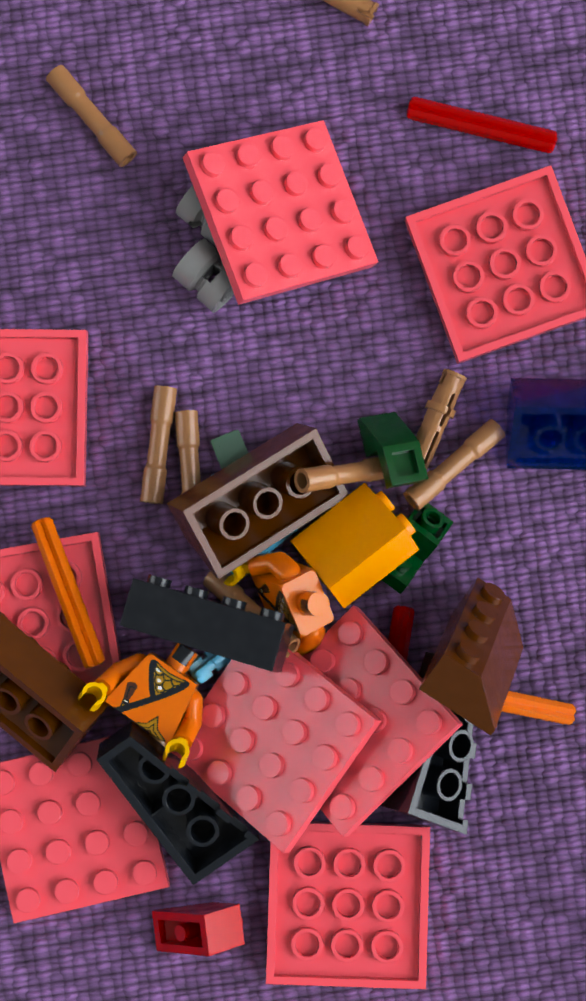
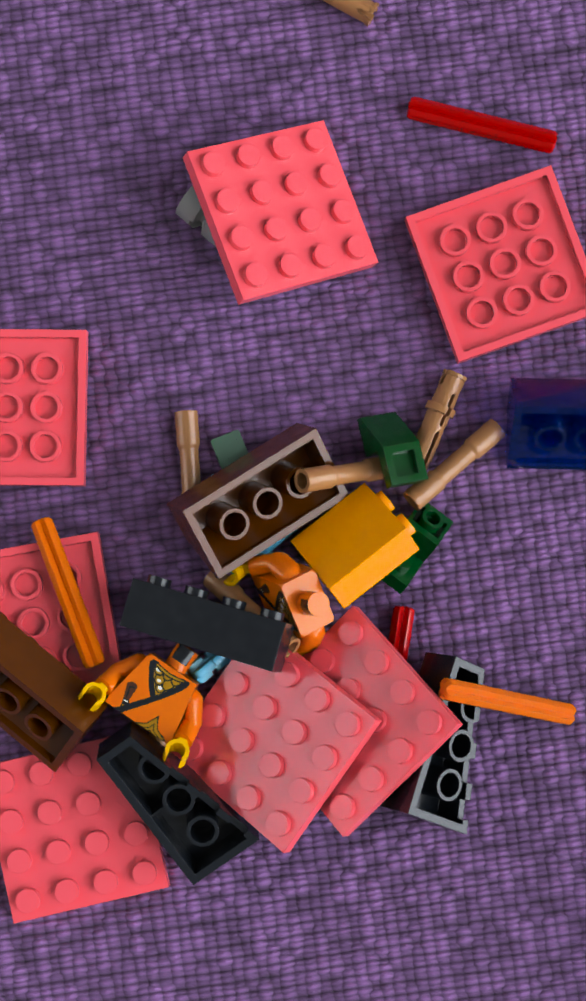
(76, 98): medium nougat piece -> none
(161, 420): medium nougat piece -> none
(195, 271): light grey wheel -> none
(198, 928): red slope -> none
(350, 908): coral plate -> none
(476, 657): reddish brown slope -> none

